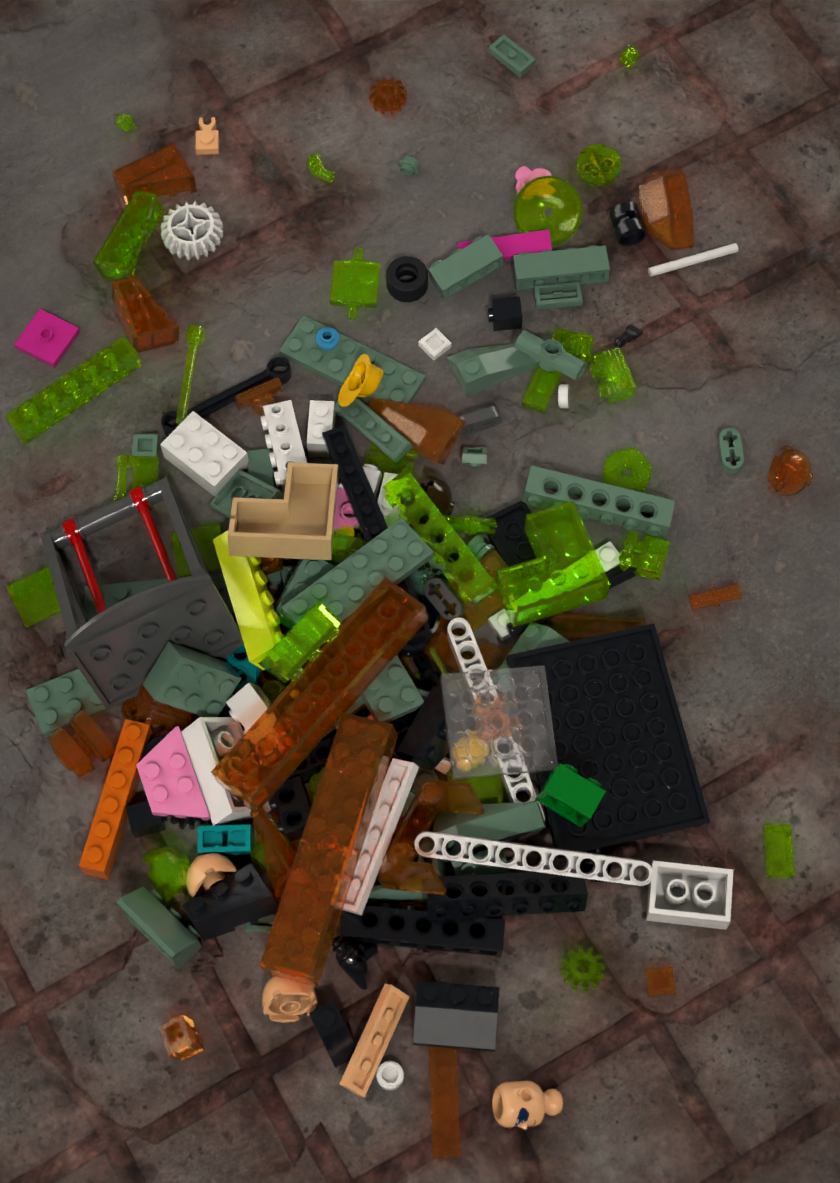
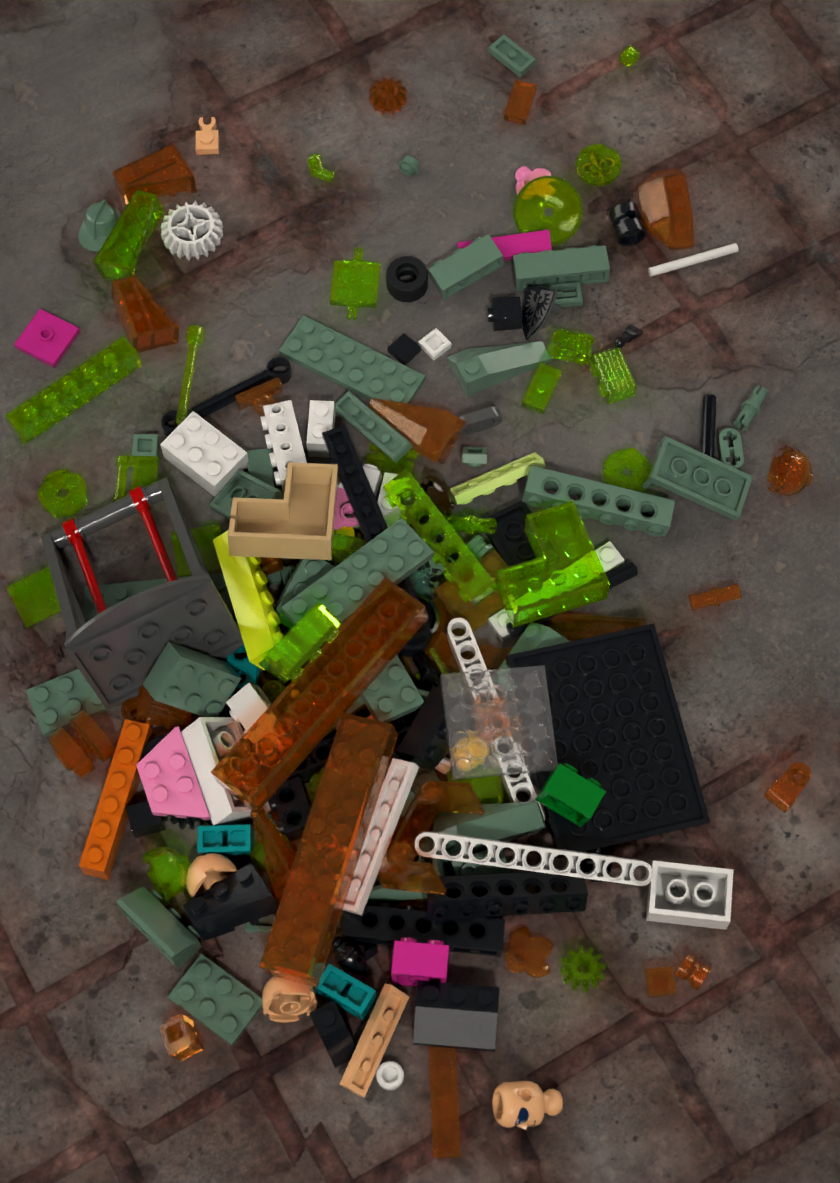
(66, 506): none -> clear neon green plate
(97, 225): none -> sand green piece
(124, 122): clear neon green plate -> none
(216, 999): none -> sand green plate
(327, 344): dark azure plate -> none
(346, 991): none -> teal brick
(361, 381): yellow piece -> none
(404, 349): none -> black tile
(419, 962): none -> dark pink brick
(440, 602): dark grey beam -> none
(488, 482): none -> yellowish green plate
(520, 102): none -> clear orange tile
(531, 950): none -> clear orange plate
(536, 308): none -> shield
(550, 355): sand green piece -> none
(563, 396): white tile -> none
(652, 555): clear neon green plate -> none
(699, 478): none -> sand green plate
(699, 974): none -> clear orange wheel
(708, 425): none -> black axle
(750, 408): none -> sand green pin
(778, 851): clear neon green tile -> none
(787, 789): none -> clear orange piece

